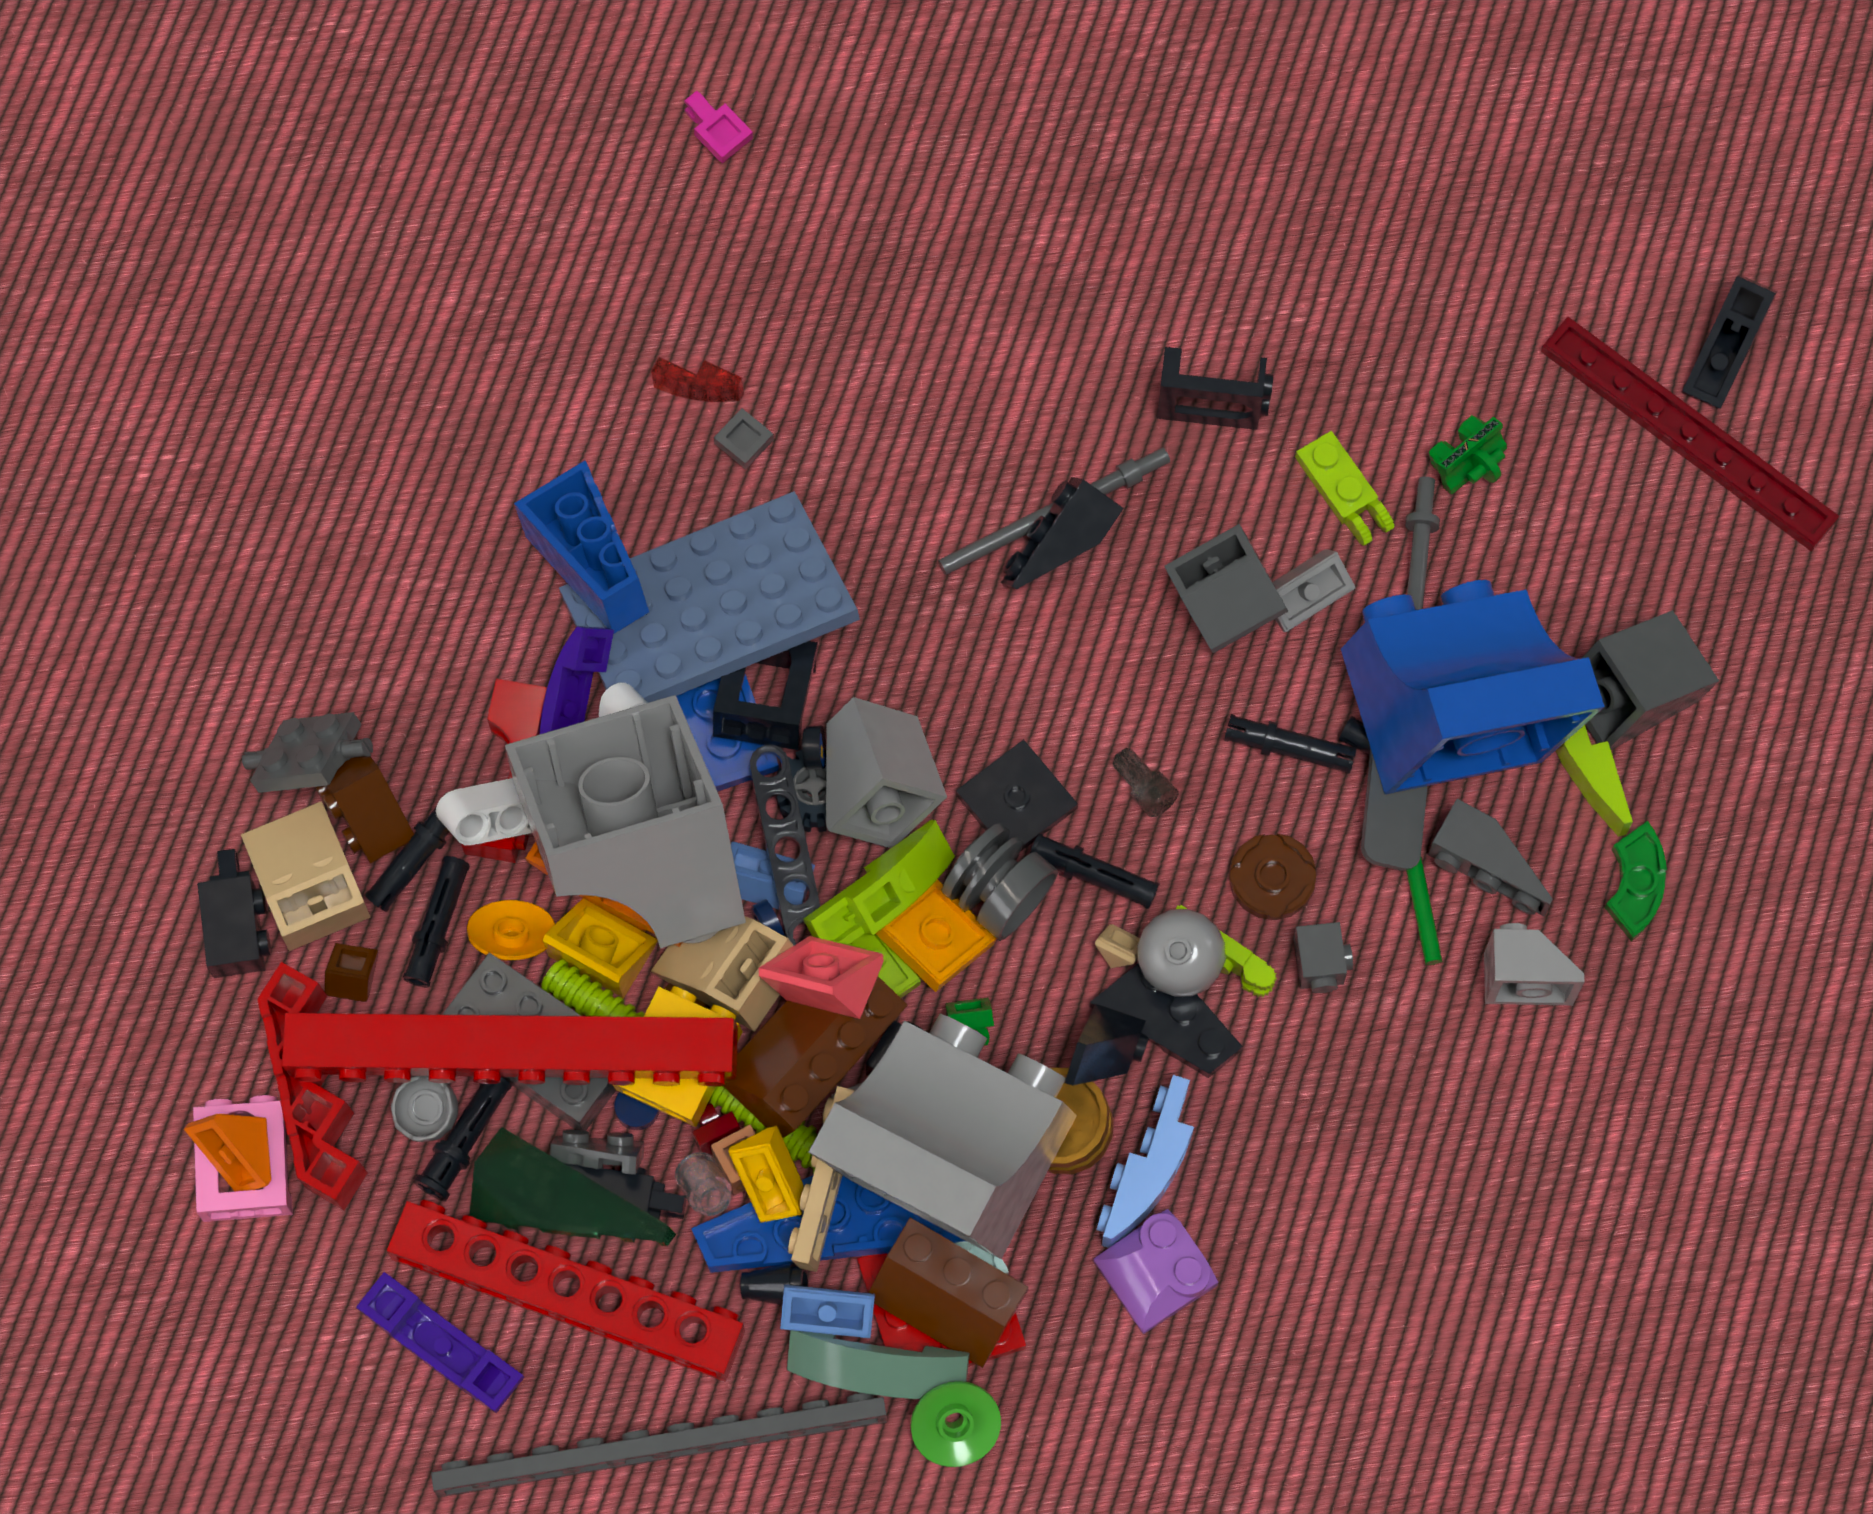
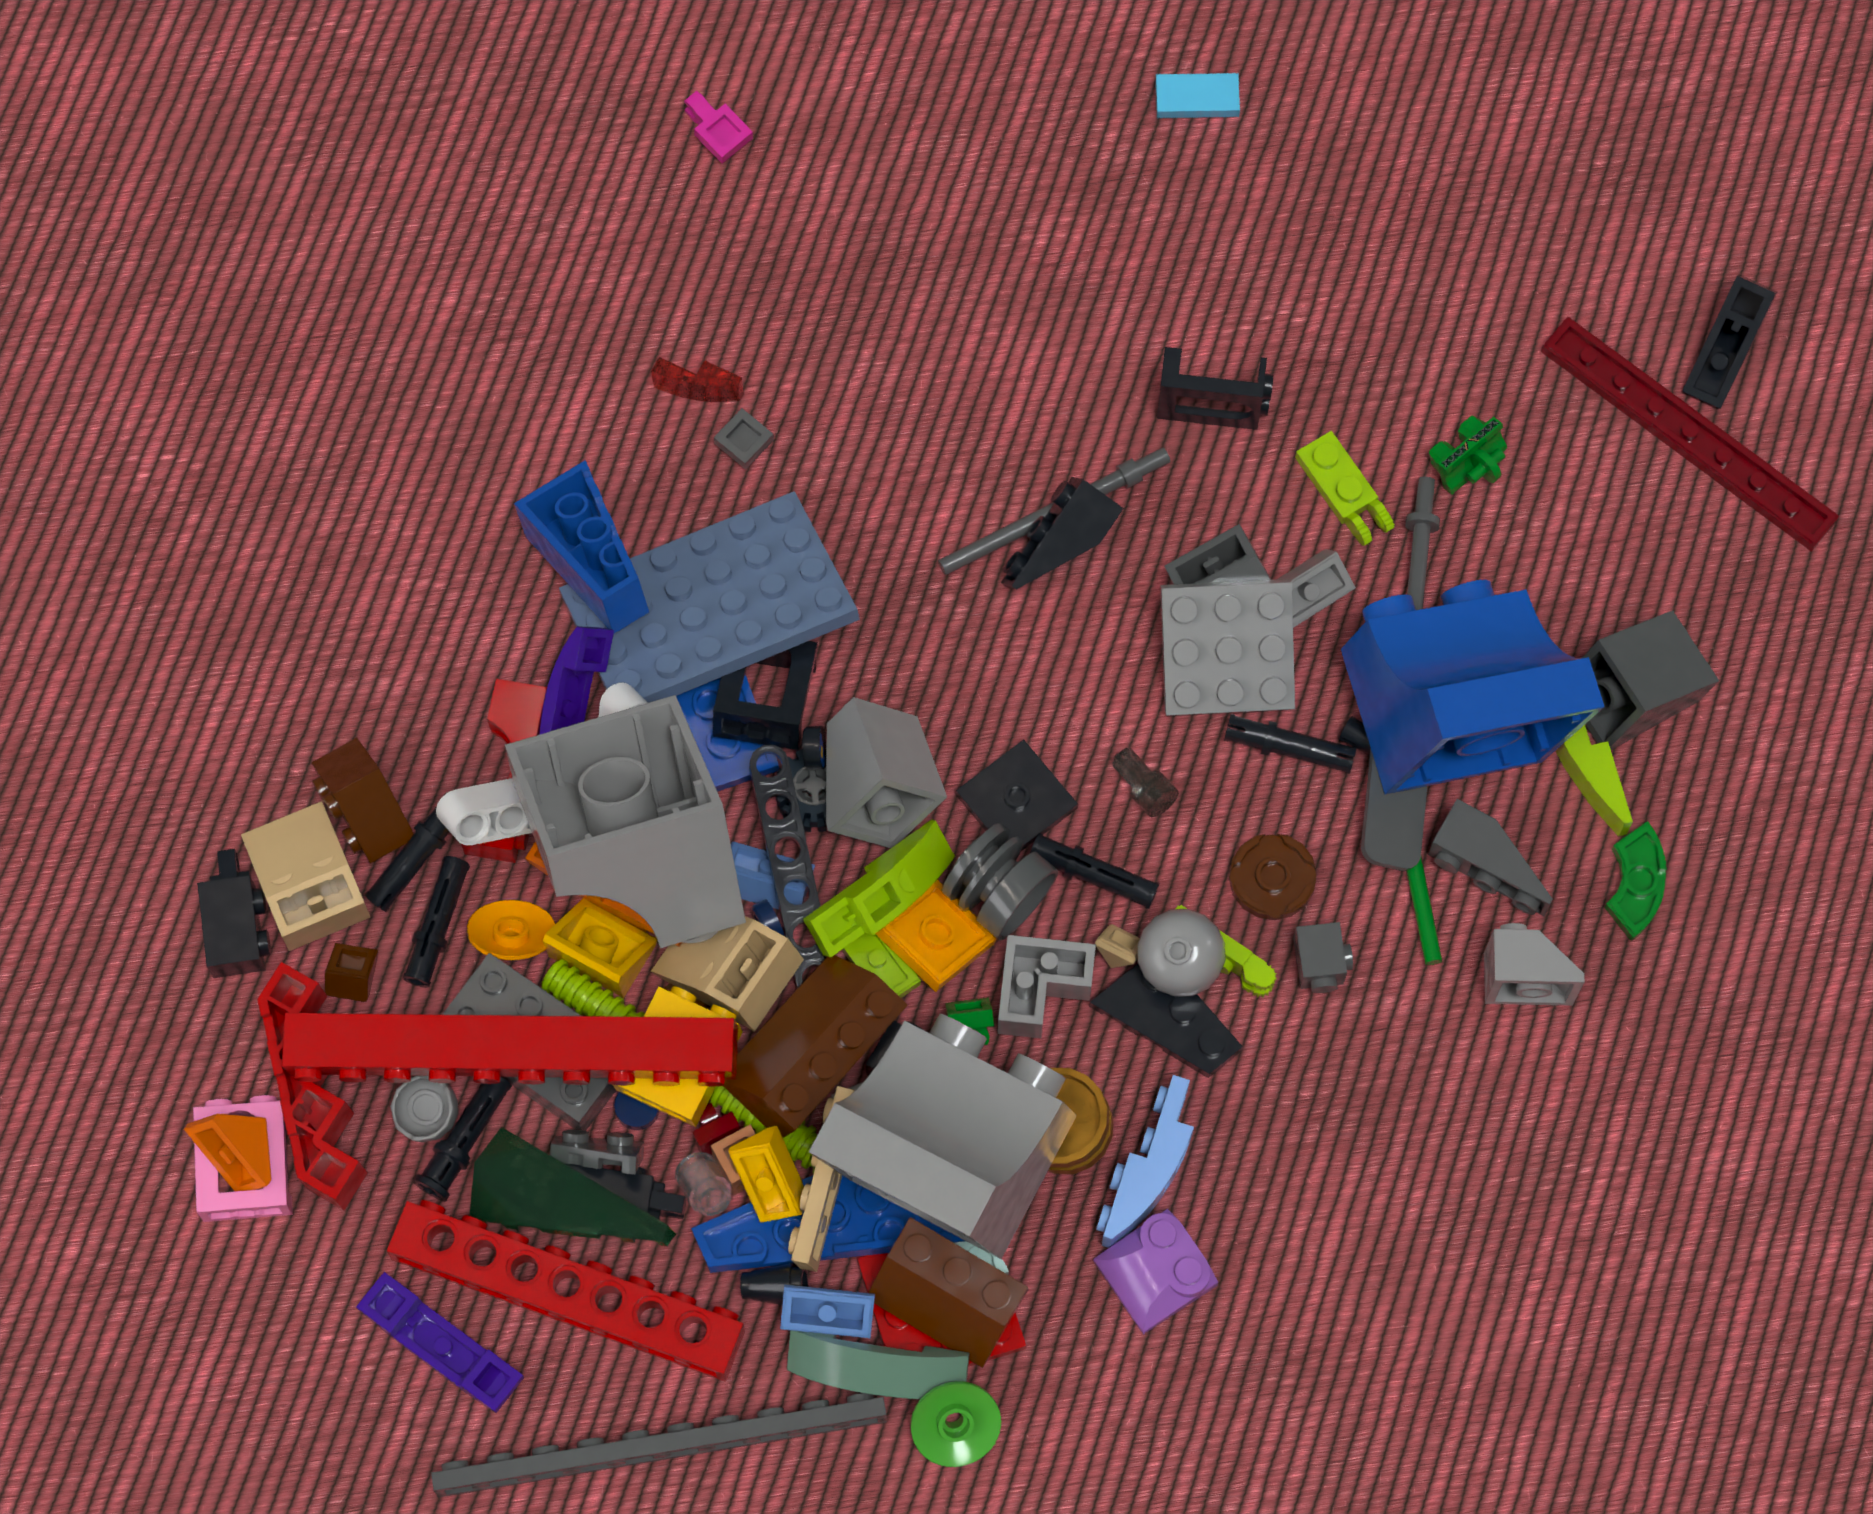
(307, 752): dark grey plate -> none
(824, 975): coral slope -> none
(1039, 970): none -> light grey brick
(1107, 1046): black slope -> none
(1197, 95): none -> medium azure tile
(1228, 647): none -> light grey plate

